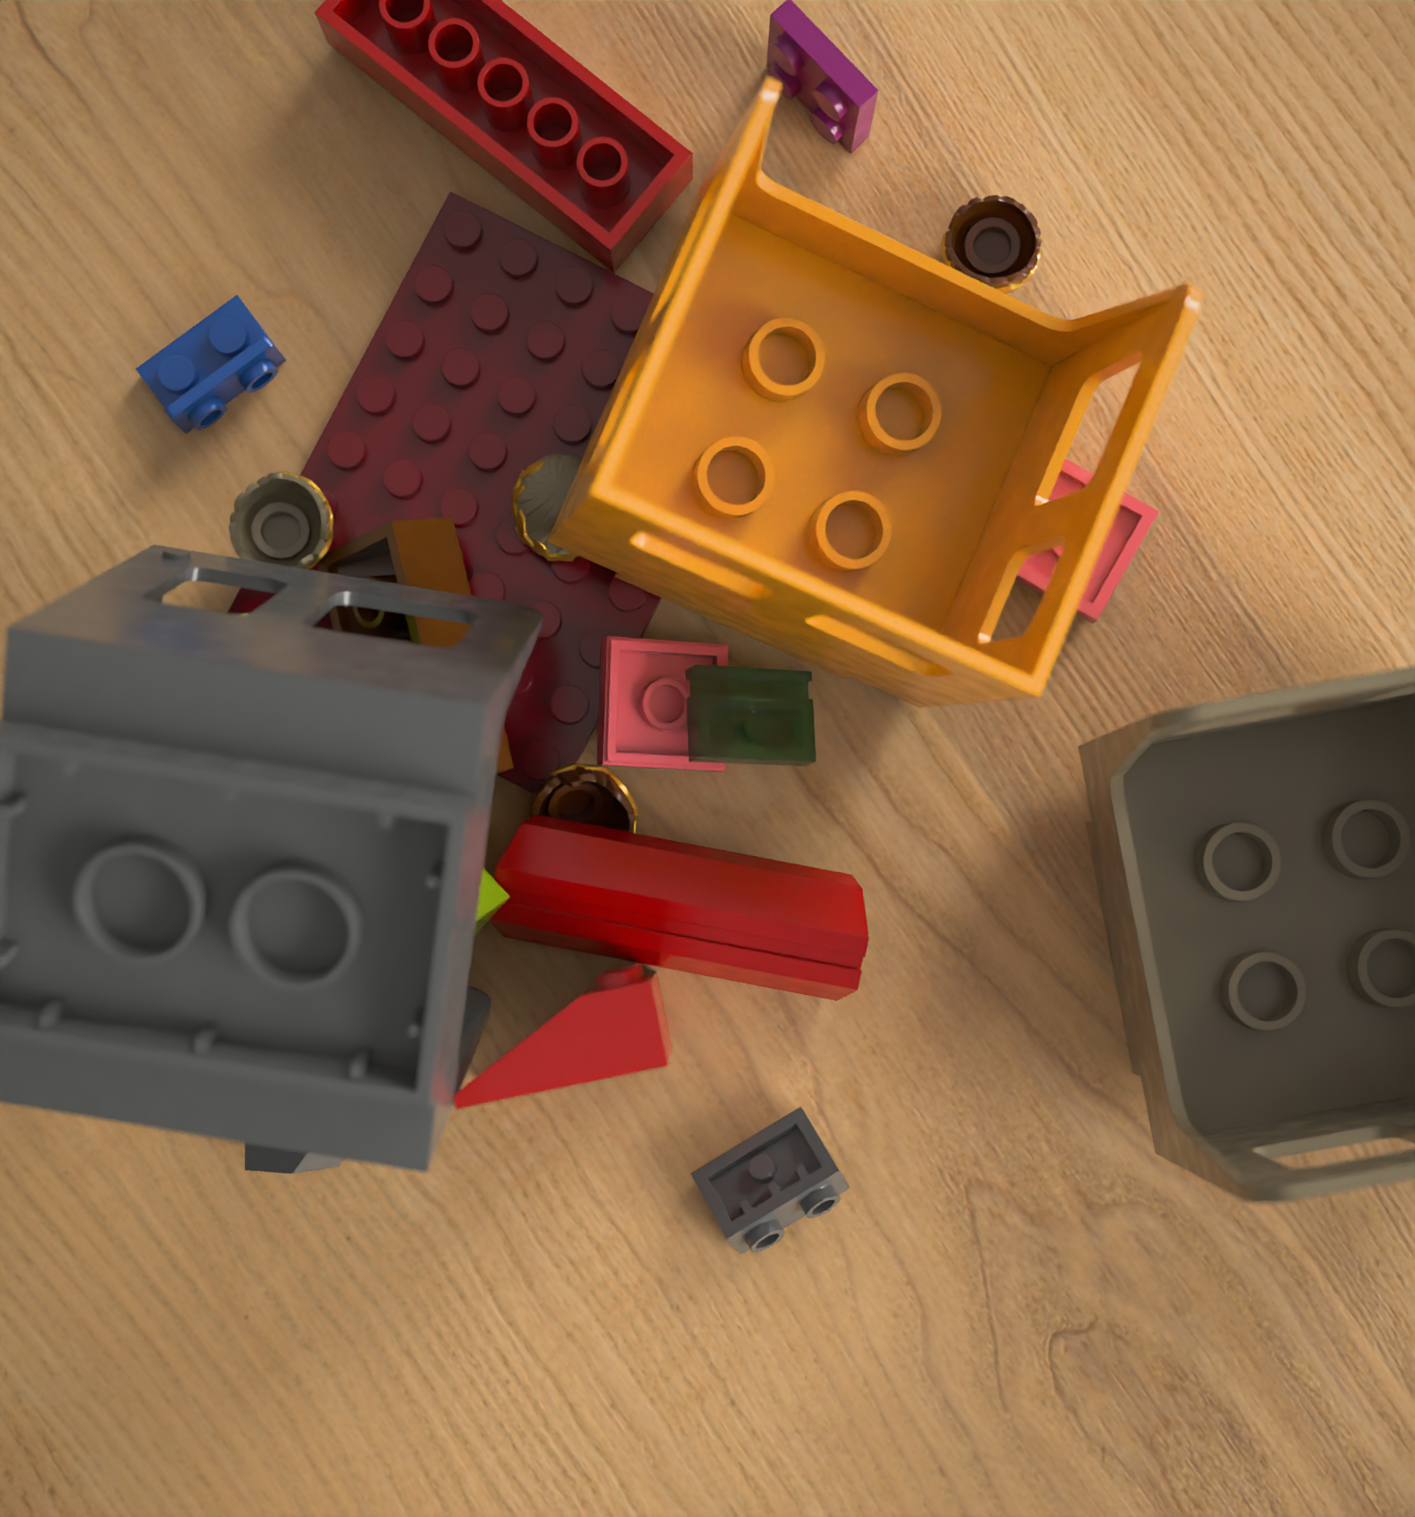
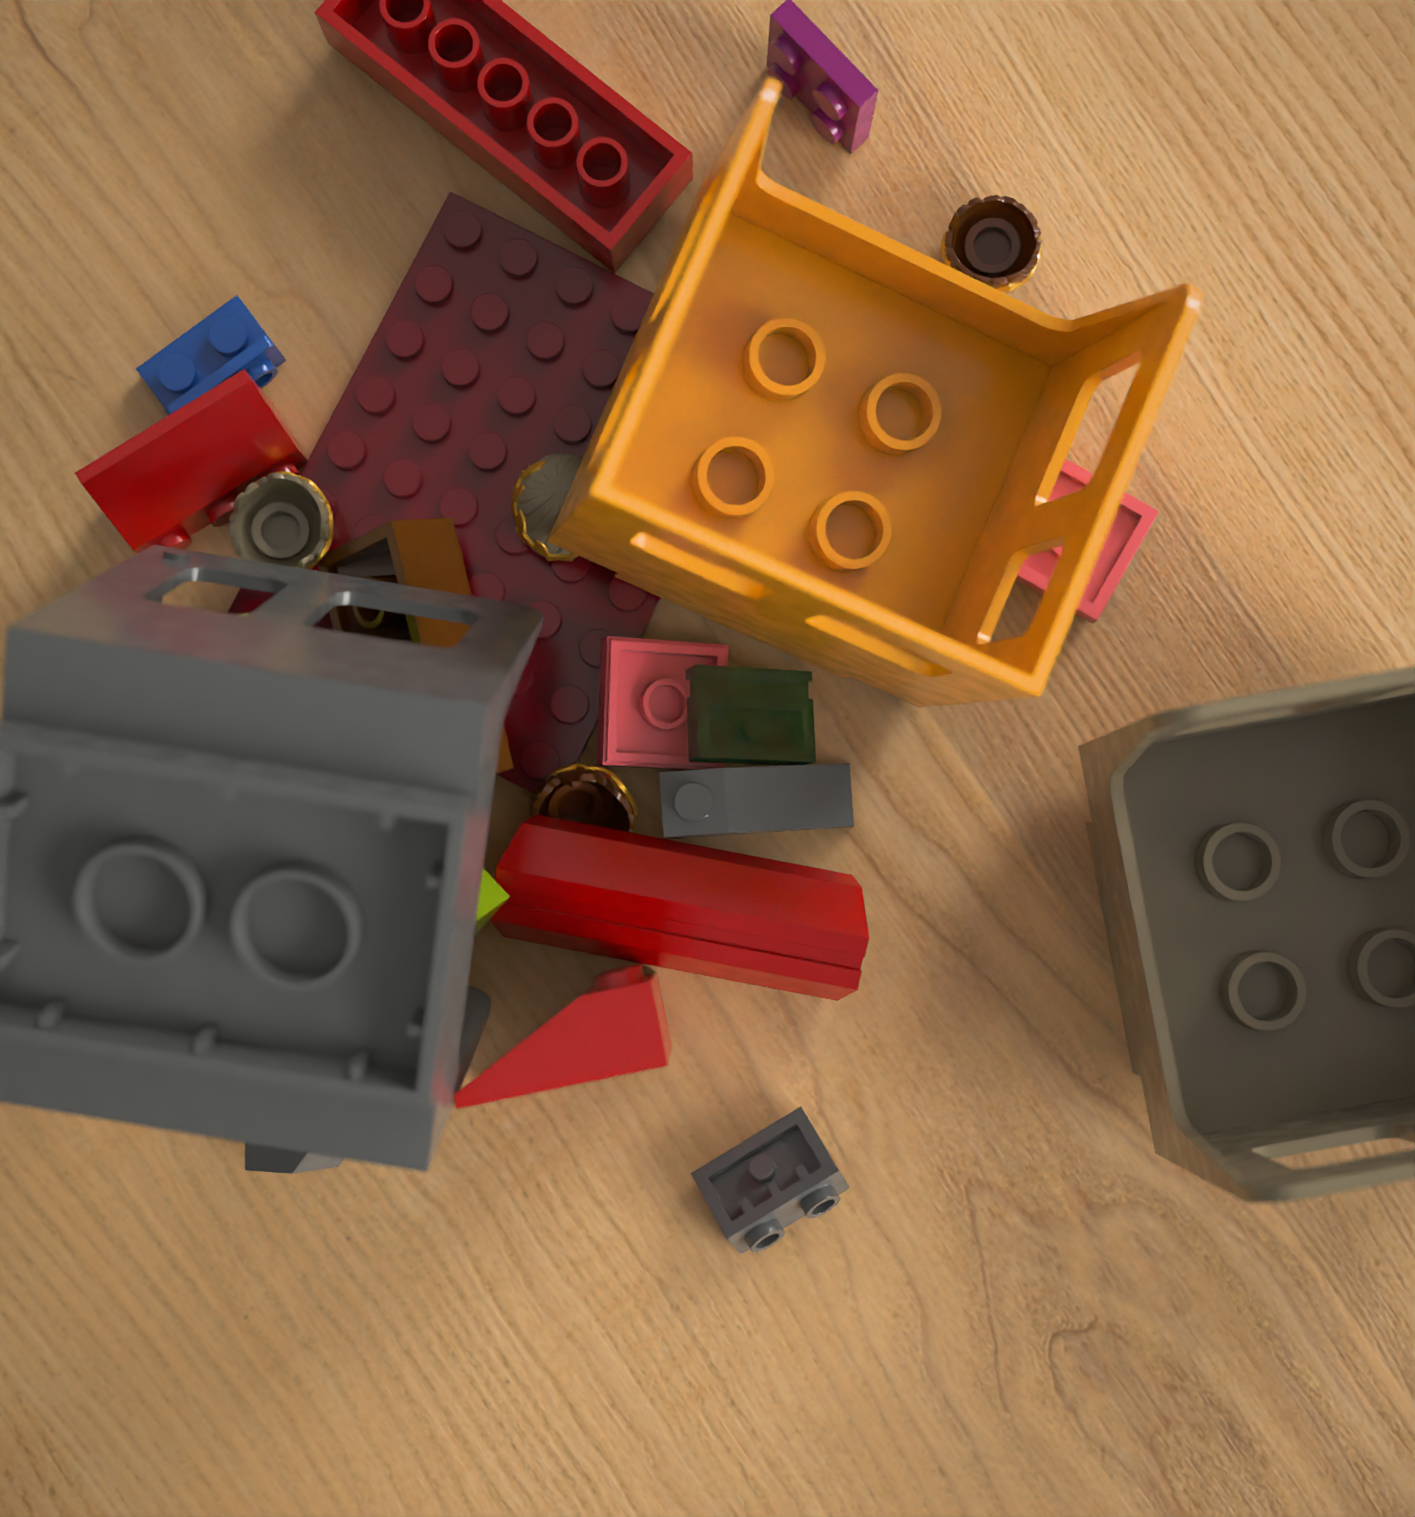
(192, 465): none -> red slope
(755, 800): none -> dark grey slope

